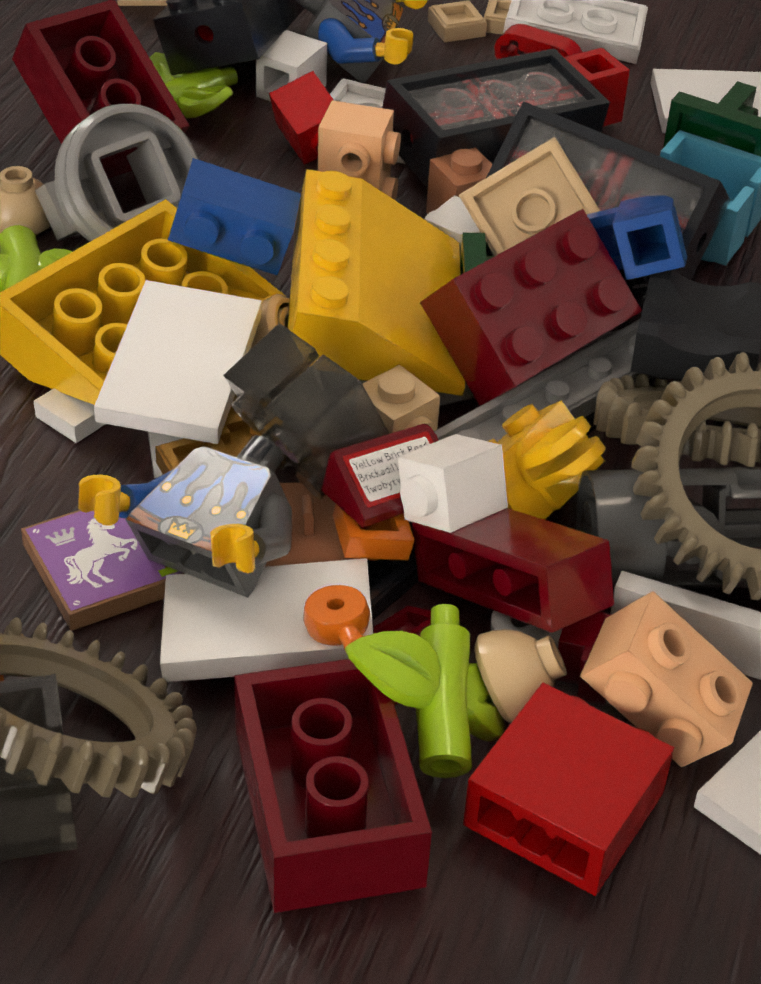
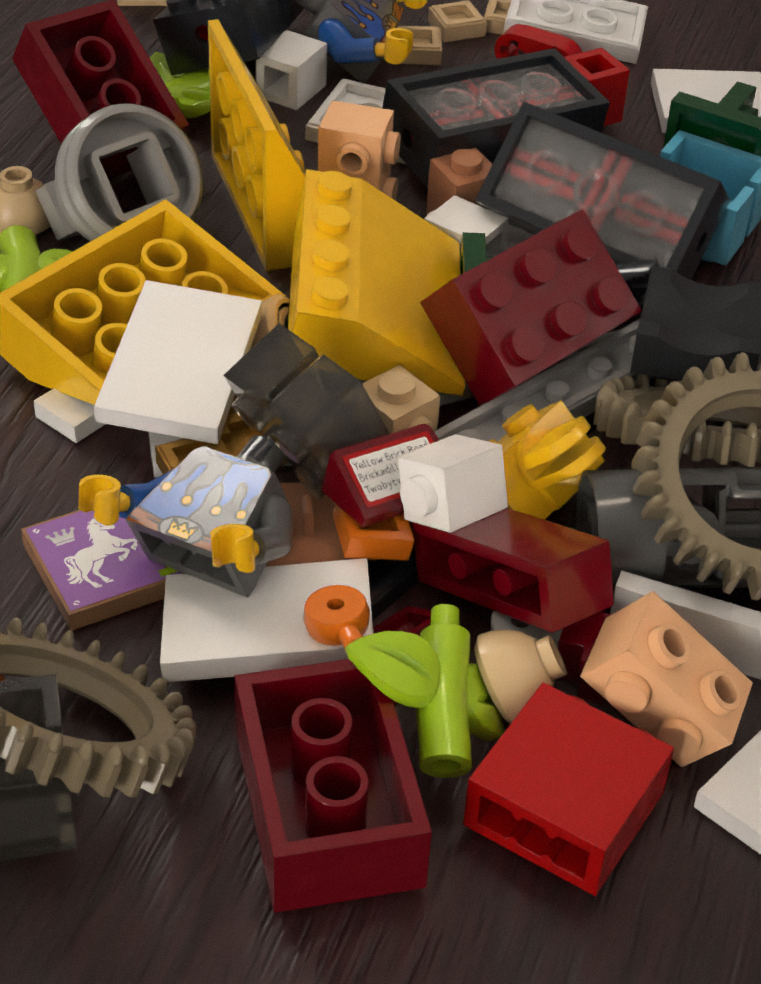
(235, 217): blue brick -> none
(253, 153): none -> yellow slope
(299, 111): red brick -> none
(426, 46): none -> tan tile
(527, 197): tan tile -> none
(642, 235): blue brick -> none

